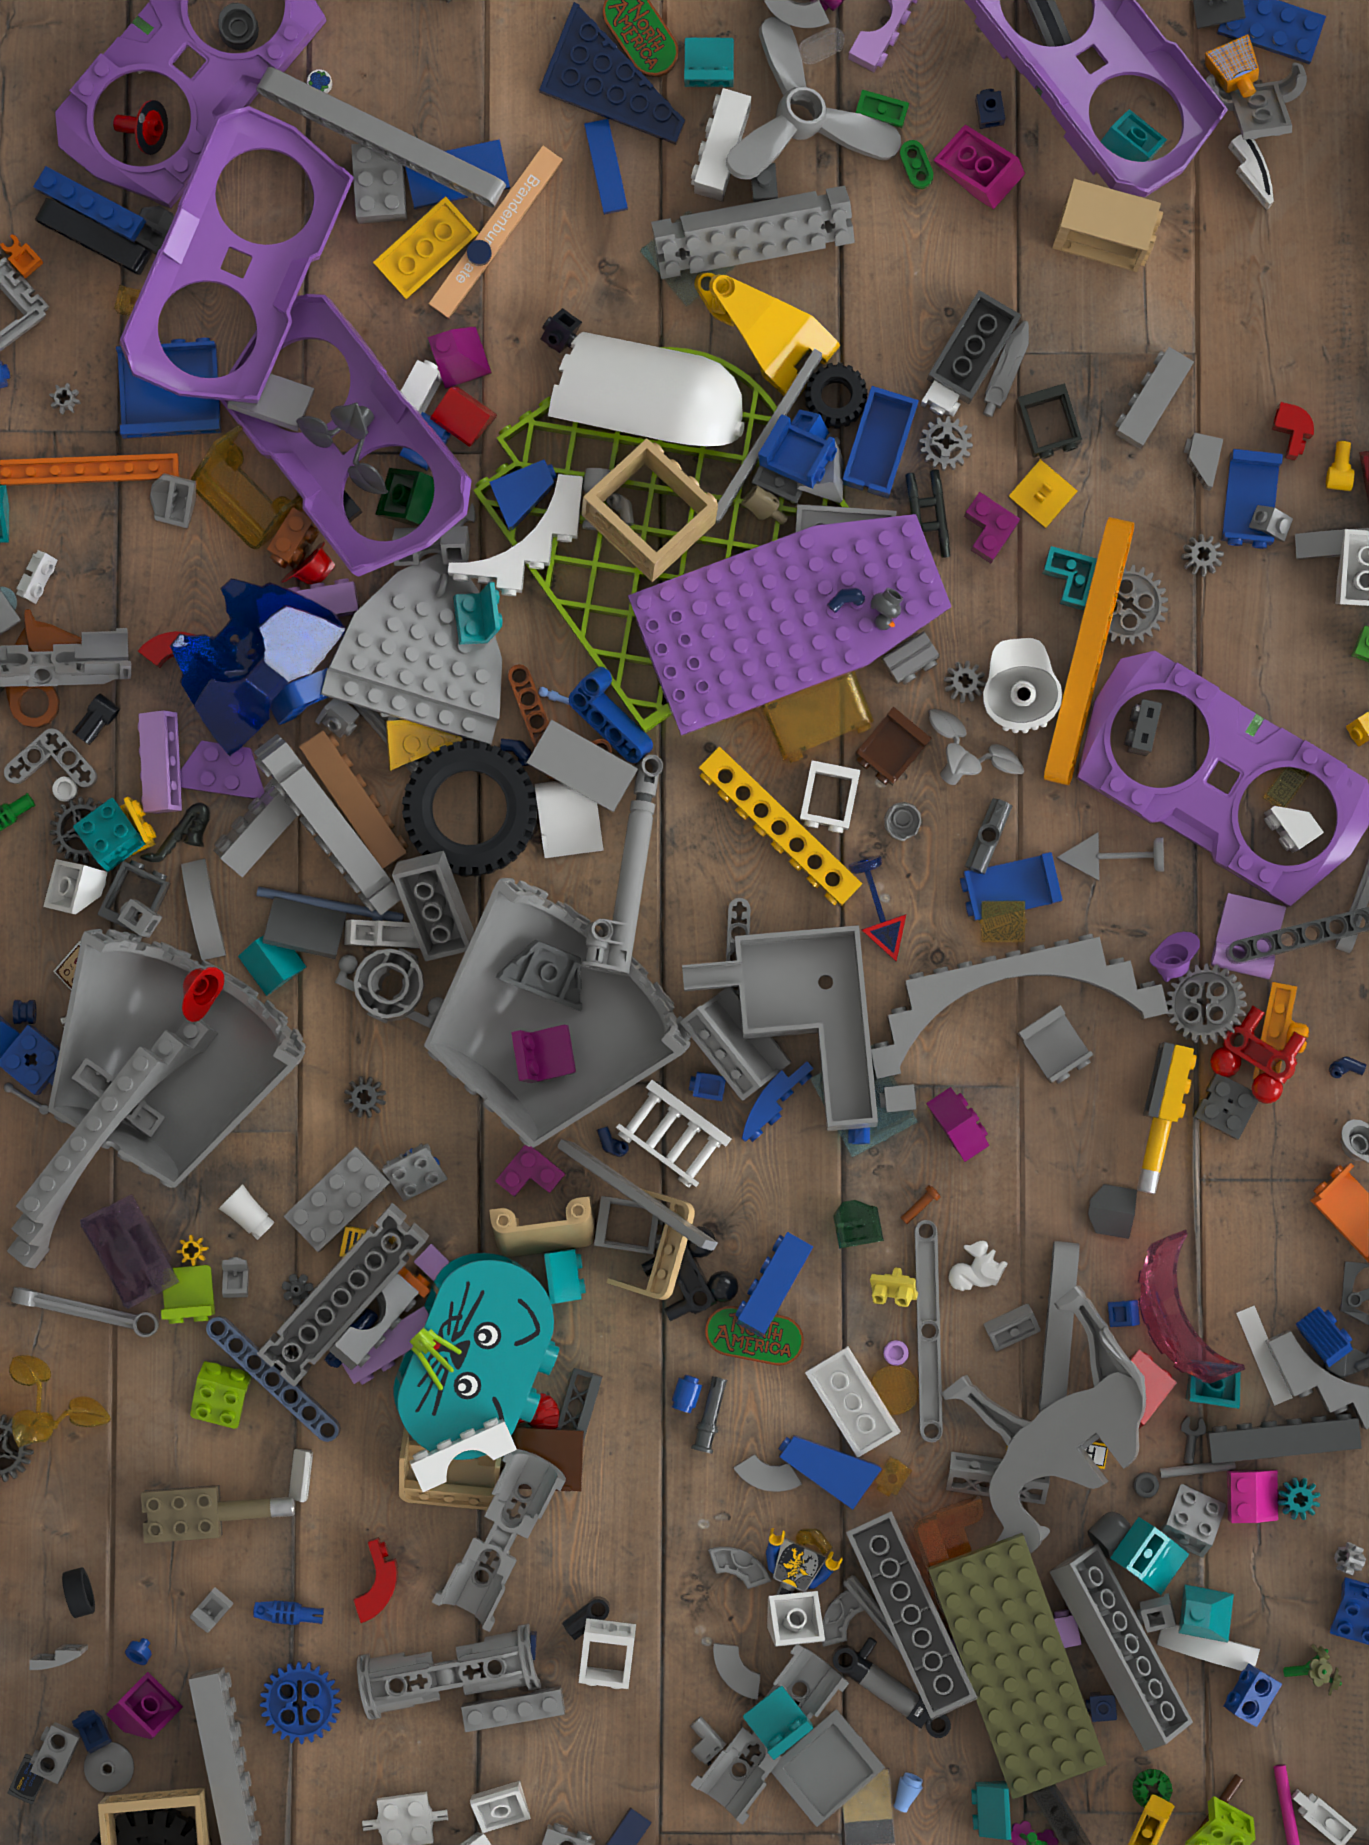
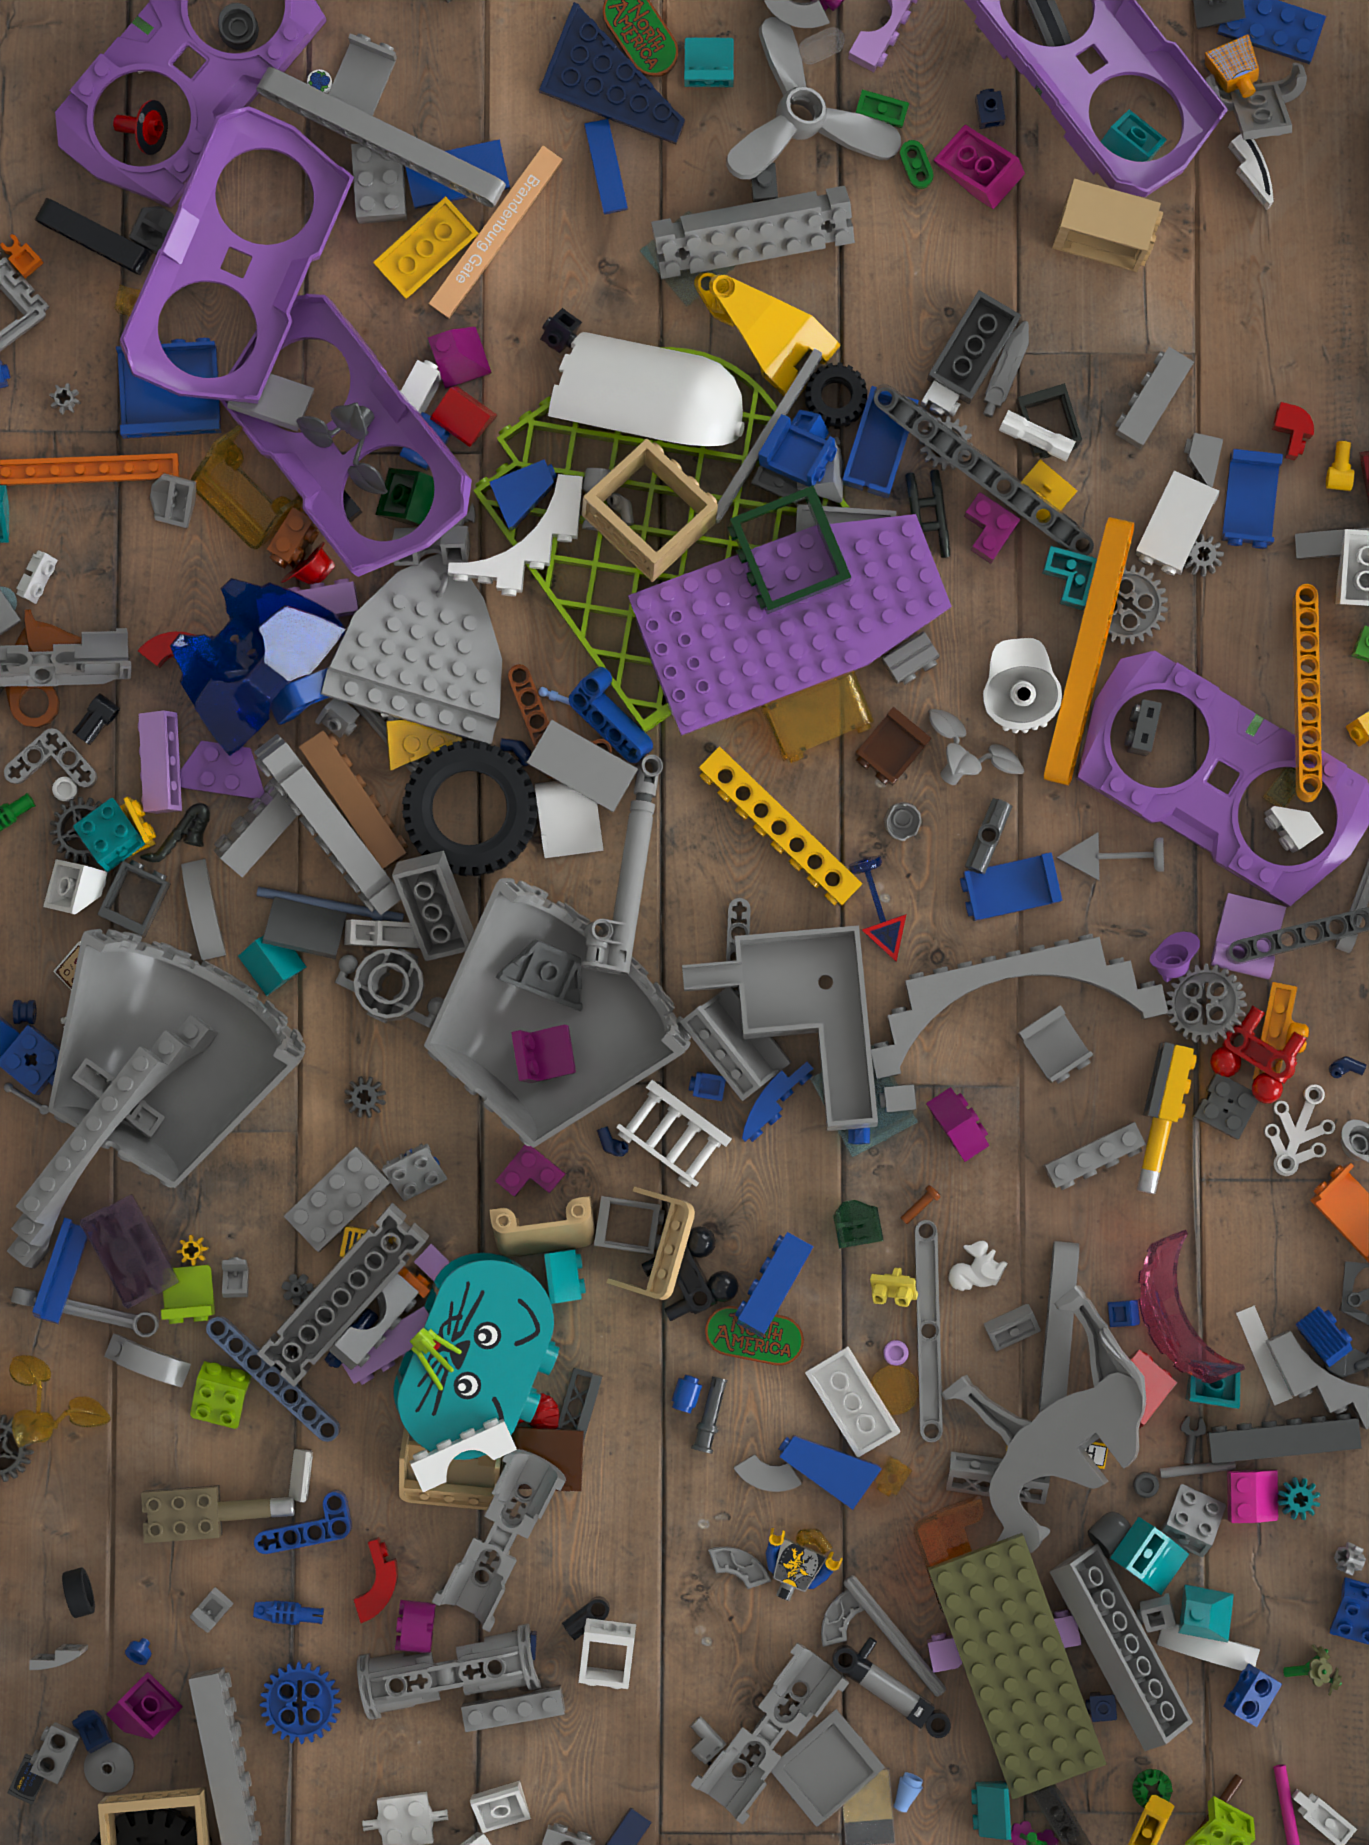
(60, 1272): none -> blue fence
(89, 204): blue plate -> none
(129, 916): light grey brick -> none
(147, 1361): none -> light grey arch
(200, 991): red piece -> none
(247, 1212): white plant -> none
(302, 1528): none -> blue beam
(363, 73): none -> light grey panel
(415, 1626): none -> magenta brick
(477, 615): teal bracket -> none
(479, 252): dark blue tile -> none
(637, 1195): light grey tile -> none
(722, 134): white brick -> none
(734, 1671): light grey tile -> none
(754, 576): none -> dark green window
(763, 505): dark tan piece -> none
(778, 1722): teal bracket -> none
(795, 1619): white slope -> none
(832, 771): white window -> none
(846, 596): dark blue arm -> none
(888, 605): dark grey animal -> none
(911, 1615): light grey brick -> none
(971, 677): light grey gear -> none
(983, 470): none -> dark grey beam
(1003, 921): clear yellow piece -> none
(1054, 444): none -> white axle
(1093, 1155): none -> light grey brick
(1113, 1210): dark grey slope -> none
(1176, 523): none -> white panel
(1271, 522): light grey bracket -> none
(1297, 1133): none -> white plant
(1304, 703): none -> light orange beam

